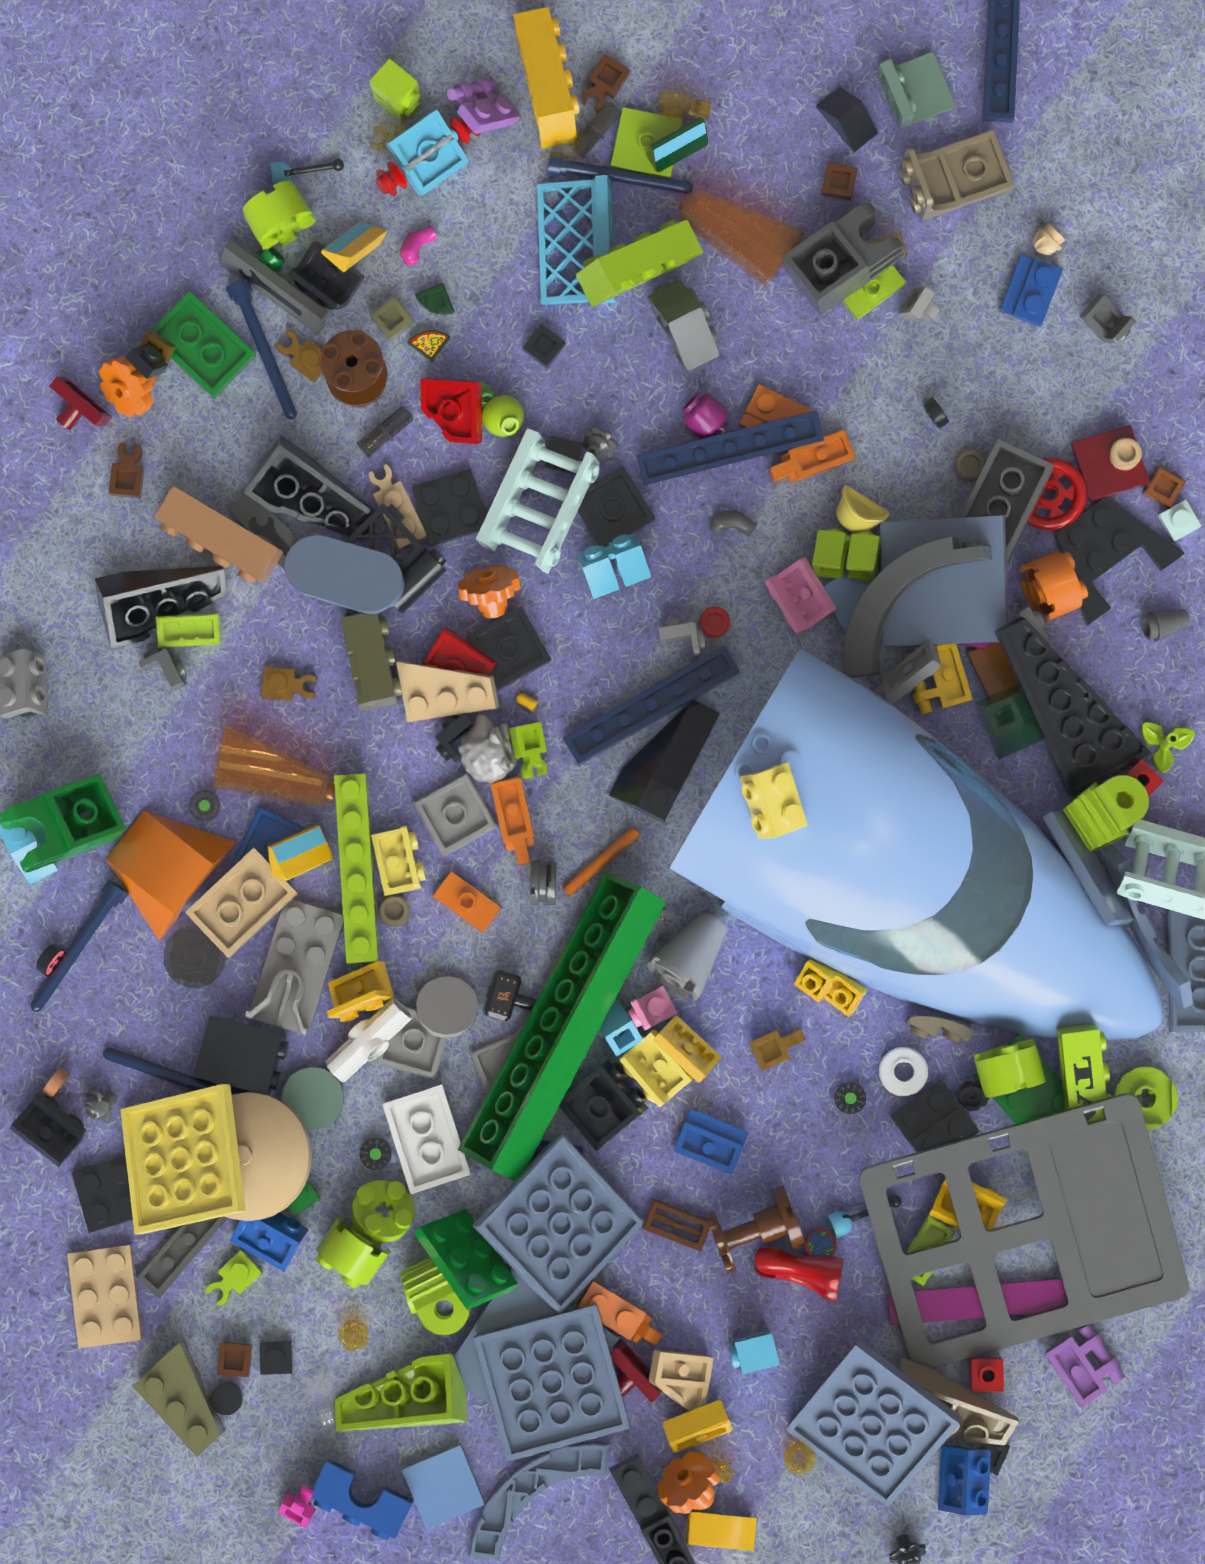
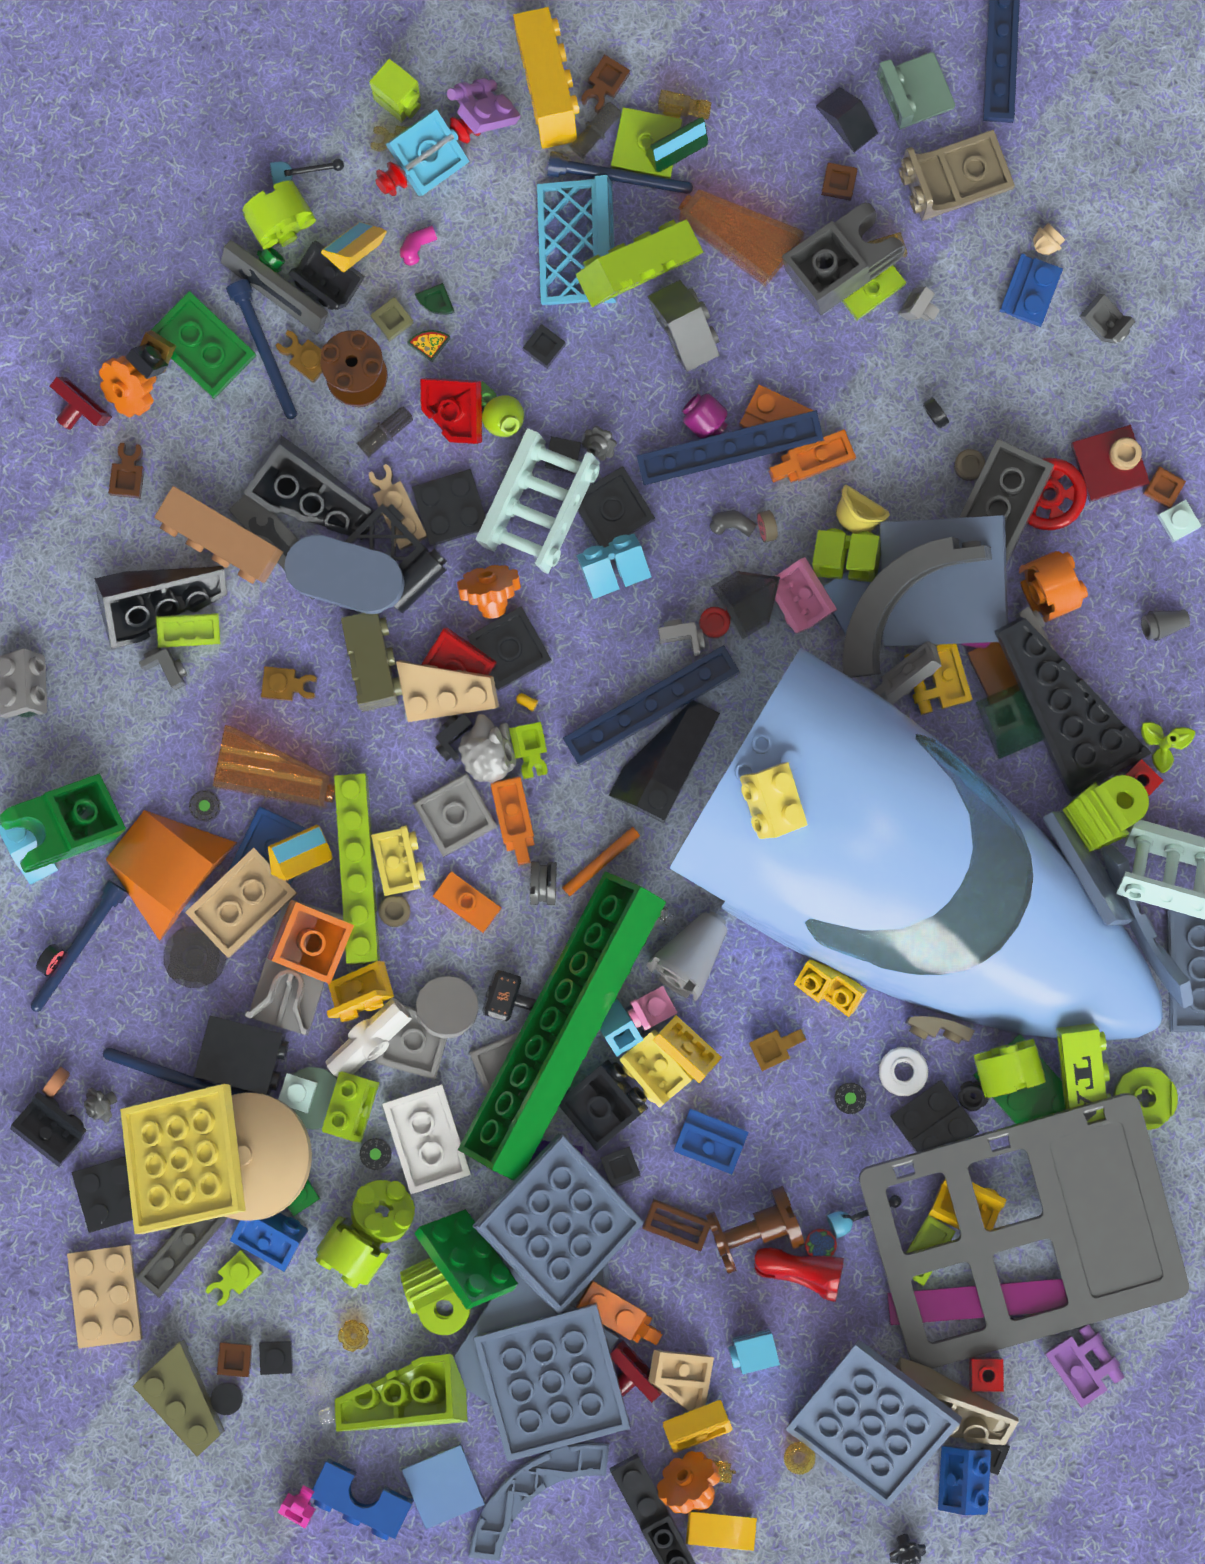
(297, 1092): none -> light aqua plate
(310, 941): none -> orange slope
(350, 1107): none -> lime bracket
(620, 1167): none -> black plate
(747, 600): none -> clear smoke slope
(767, 526): none -> dark tan tile
(1102, 540): black wing -> none

